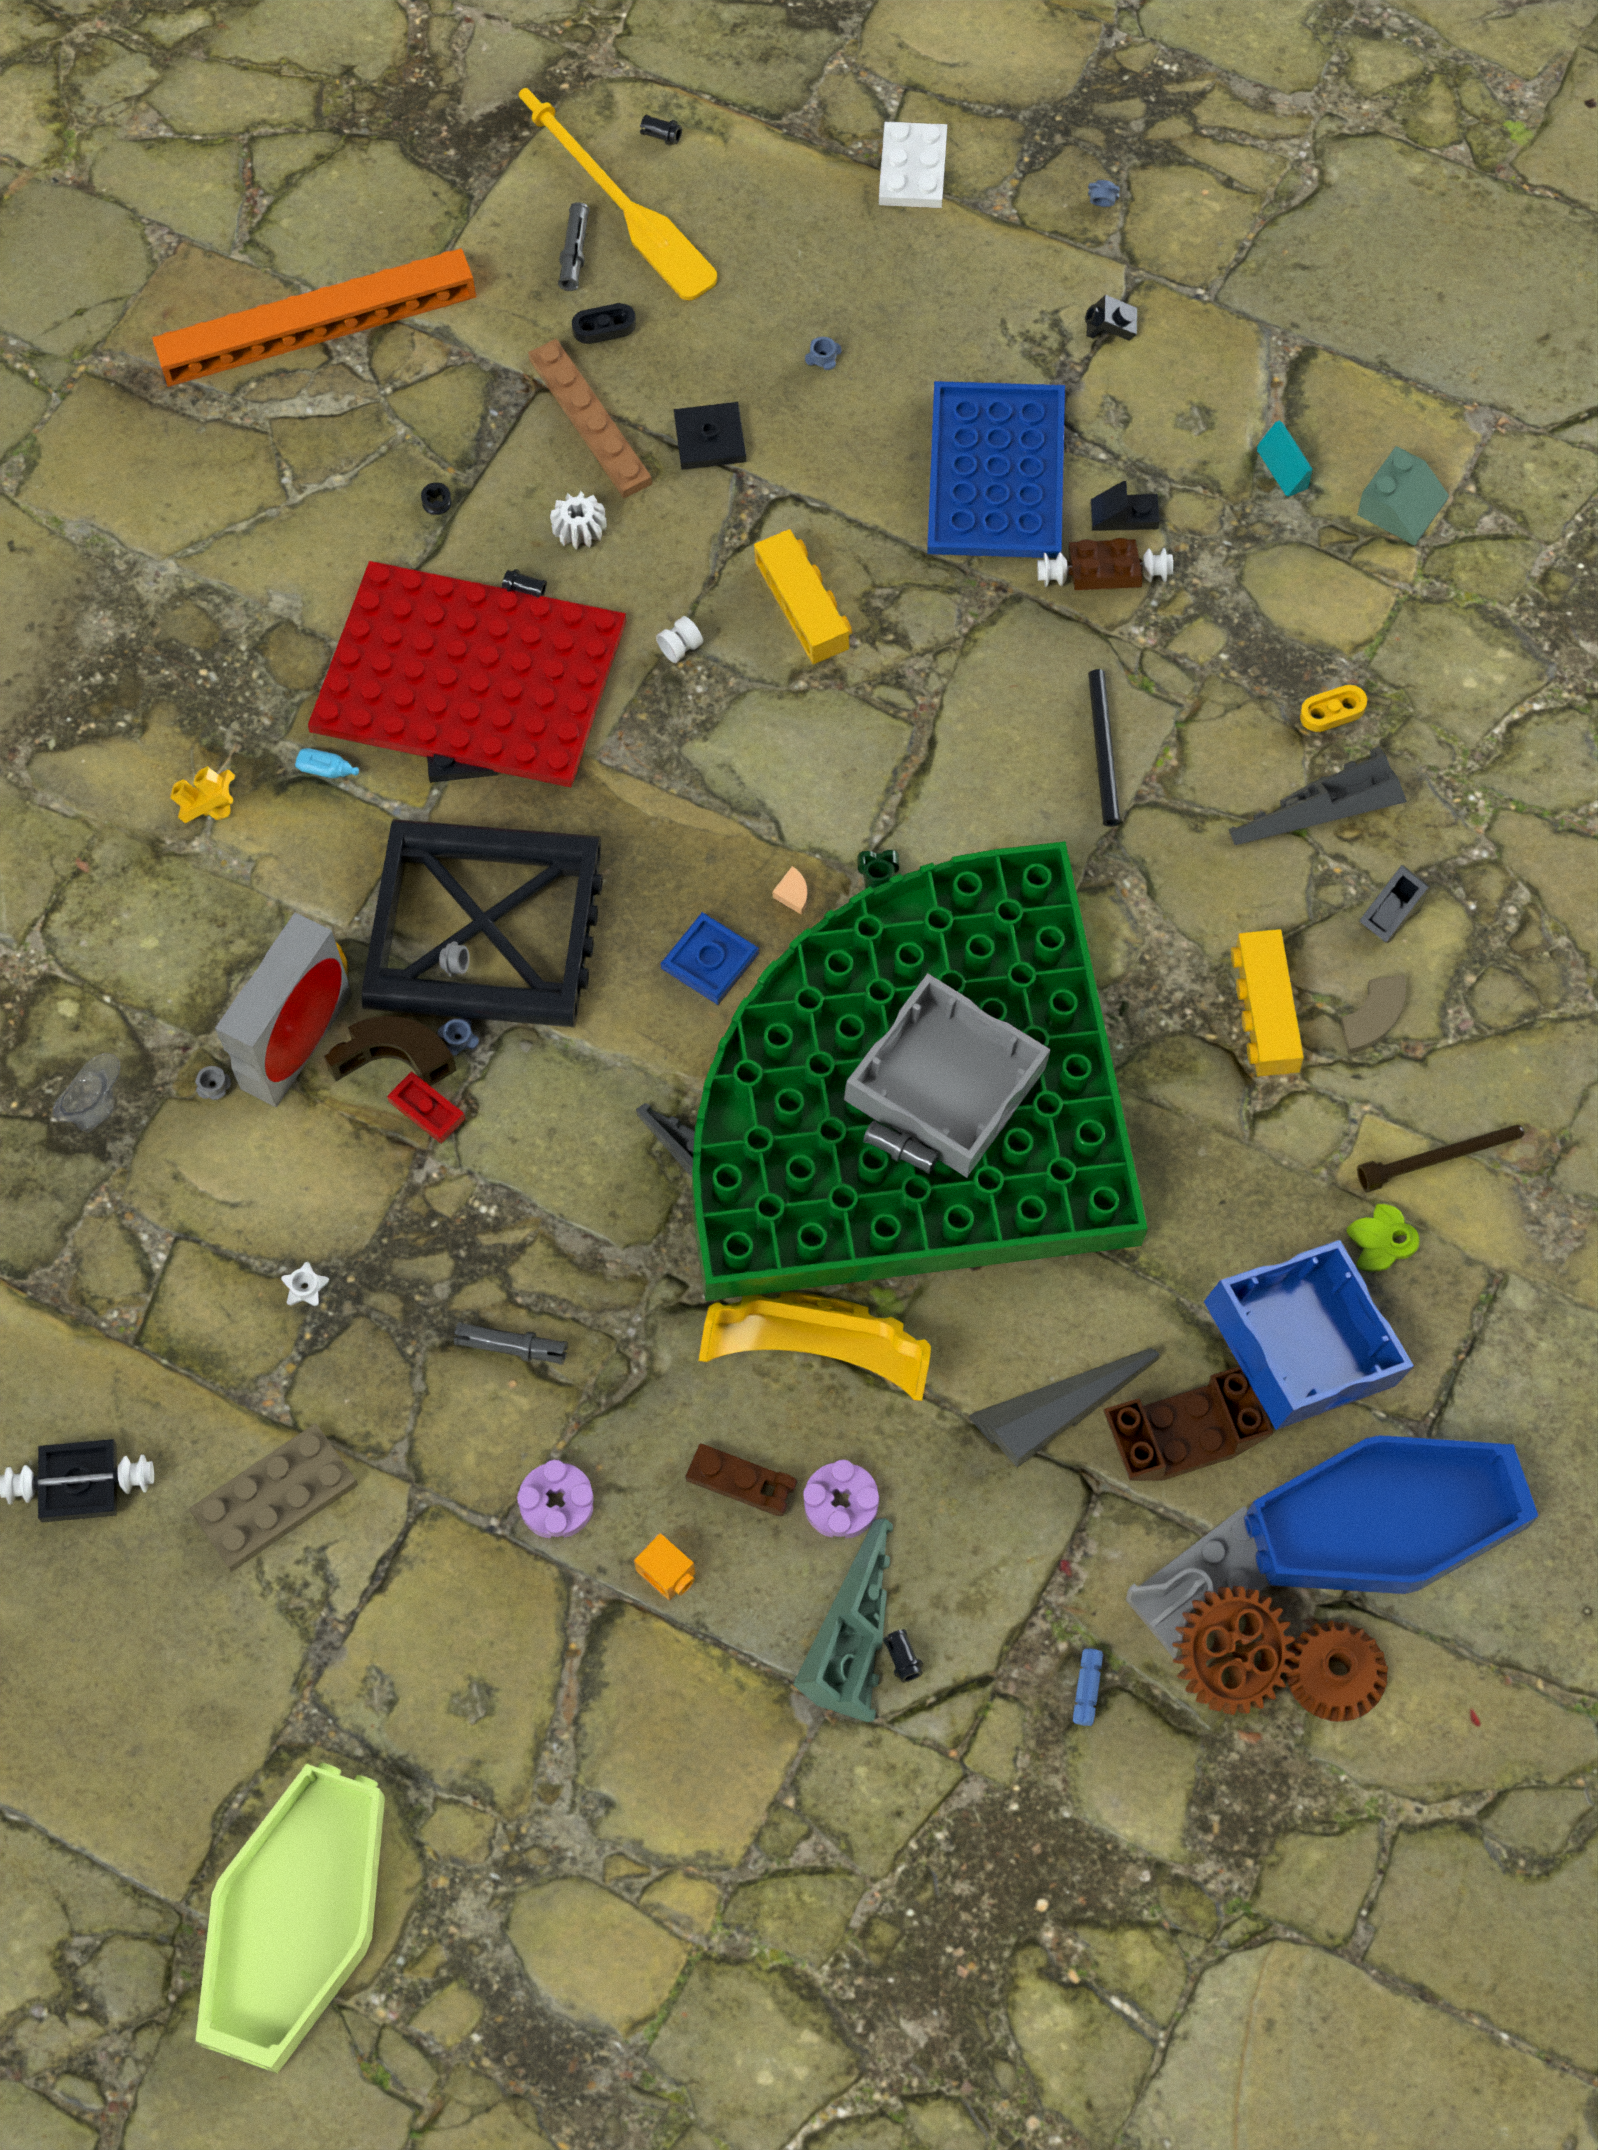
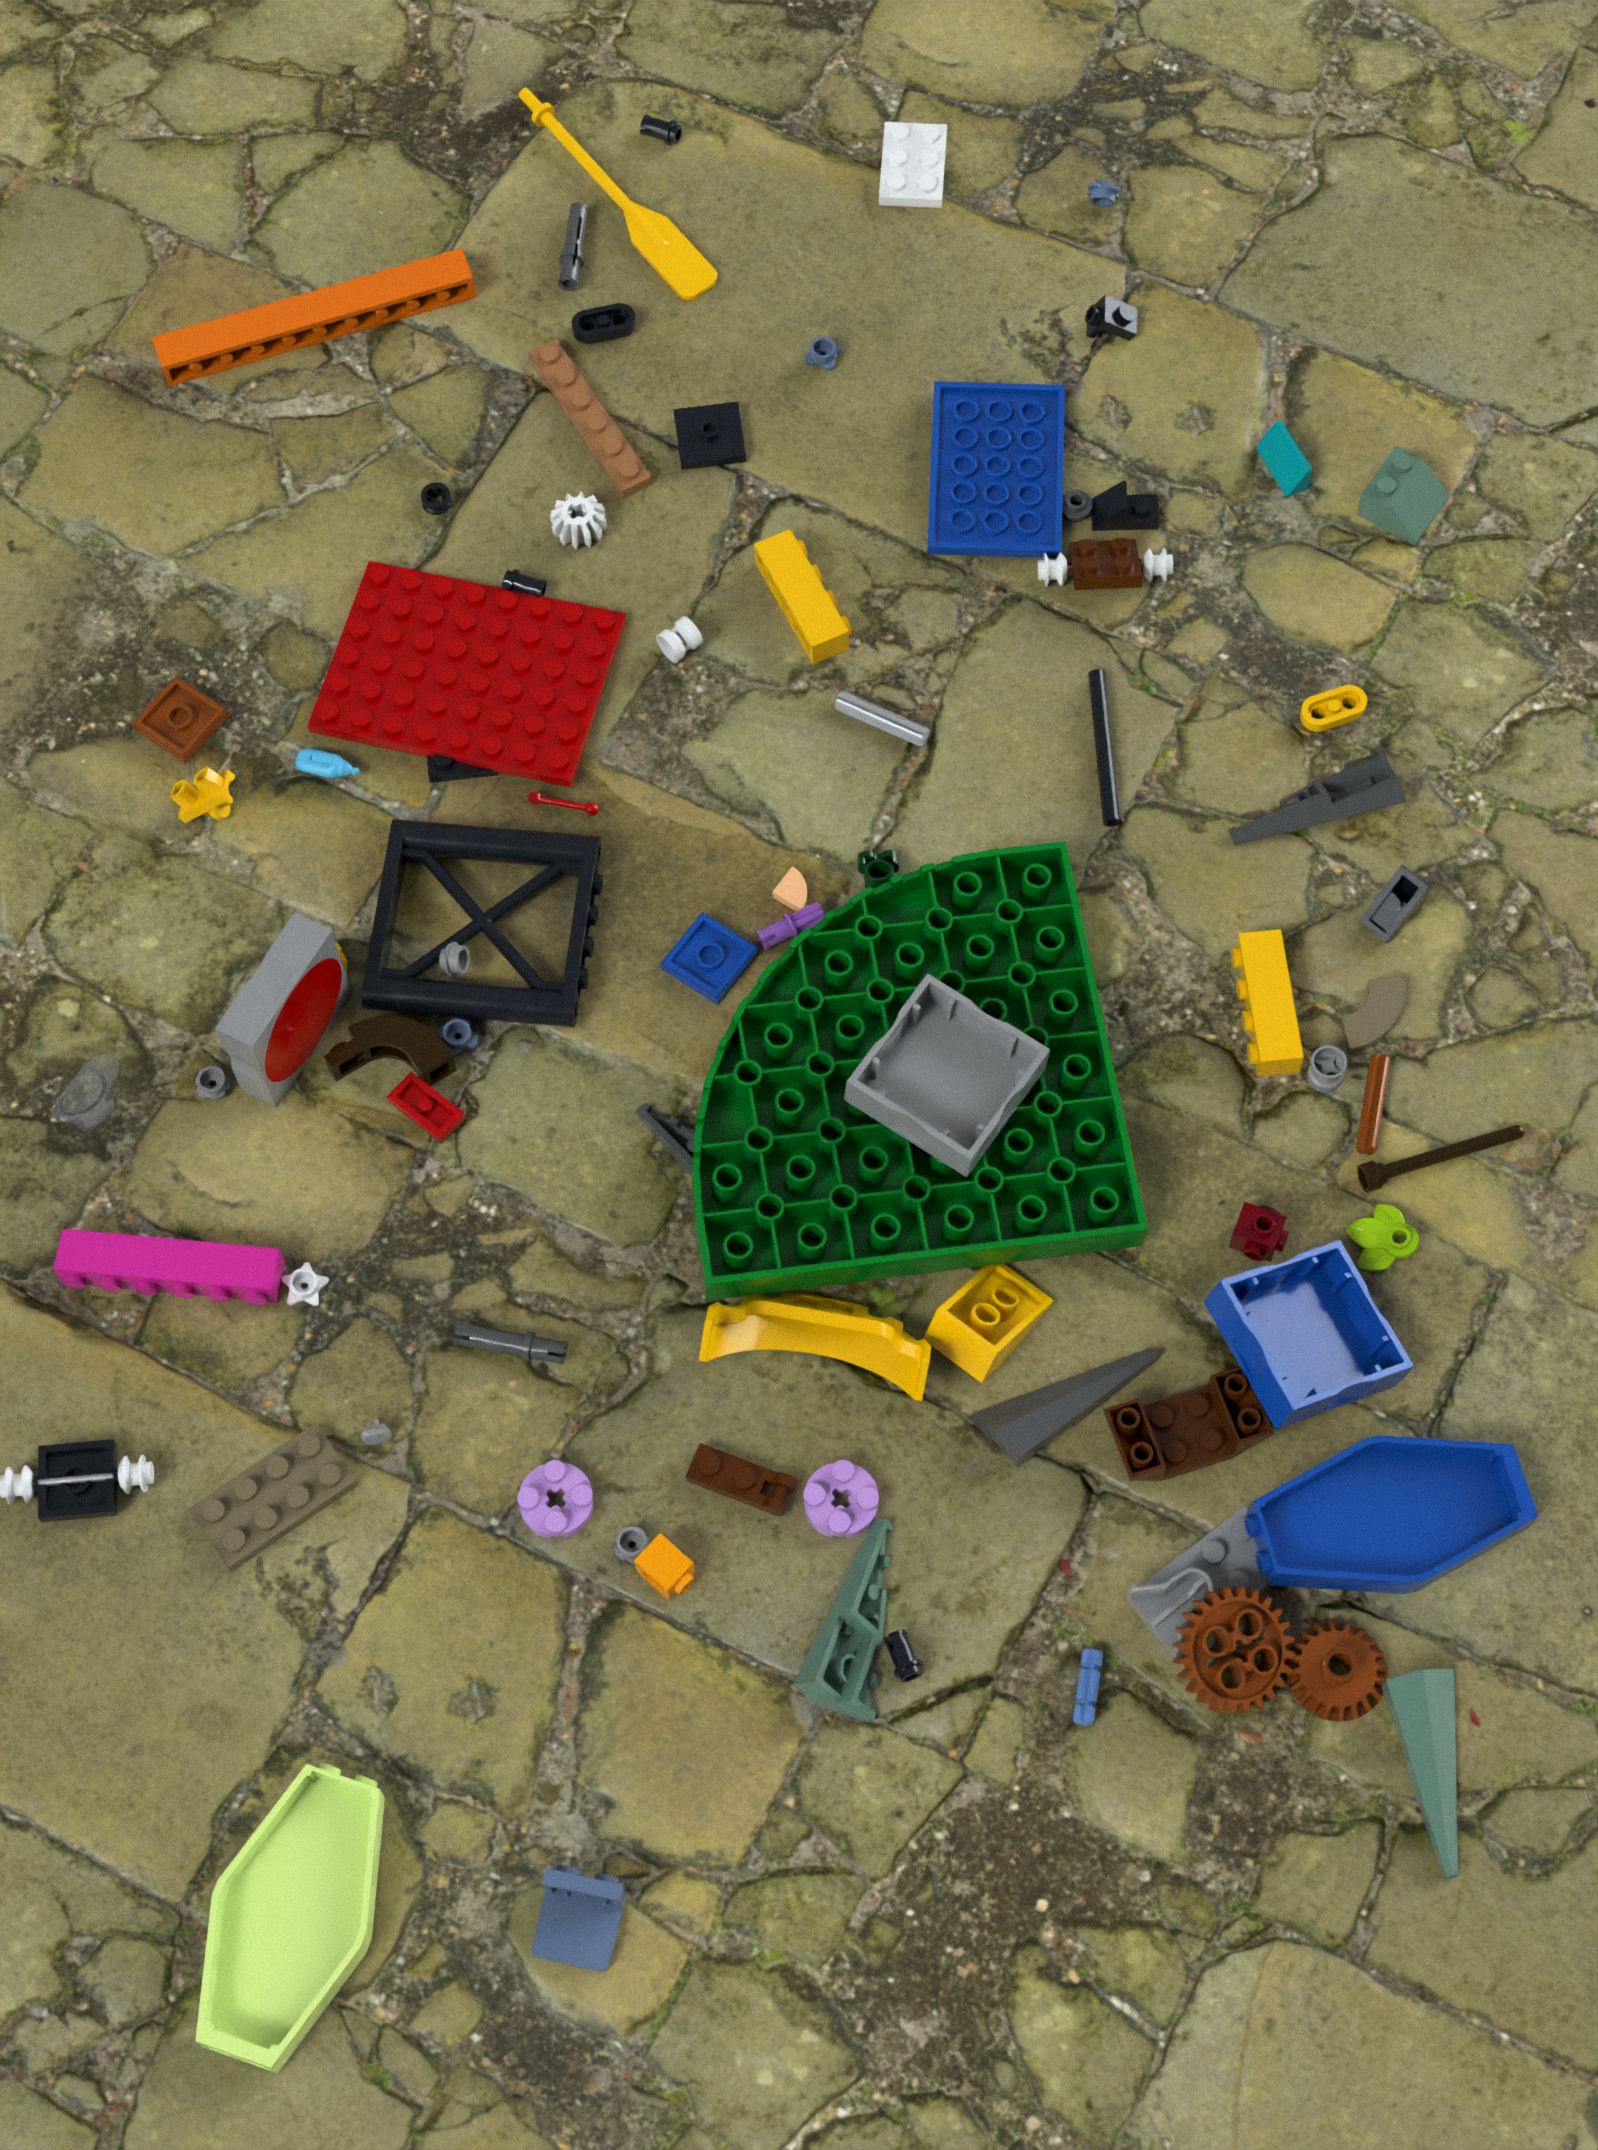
(169, 1266): none -> dark pink brick
(180, 720): none -> dark orange plate
(376, 1433): none -> light grey rock
(536, 798): none -> red hinge
(579, 1918): none -> sand blue bracket
(628, 1535): none -> light grey plate
(790, 925): none -> medium lavender axle
(882, 718): none -> light grey axle
(901, 1147): dark grey pin -> none
(987, 1320): none -> yellow slope
(1076, 513): none -> dark grey plate
(1259, 1232): none -> dark red brick
(1328, 1061): none -> light grey wheel
(1373, 1104): none -> dark orange axle
(1425, 1723): none -> sand green wedge

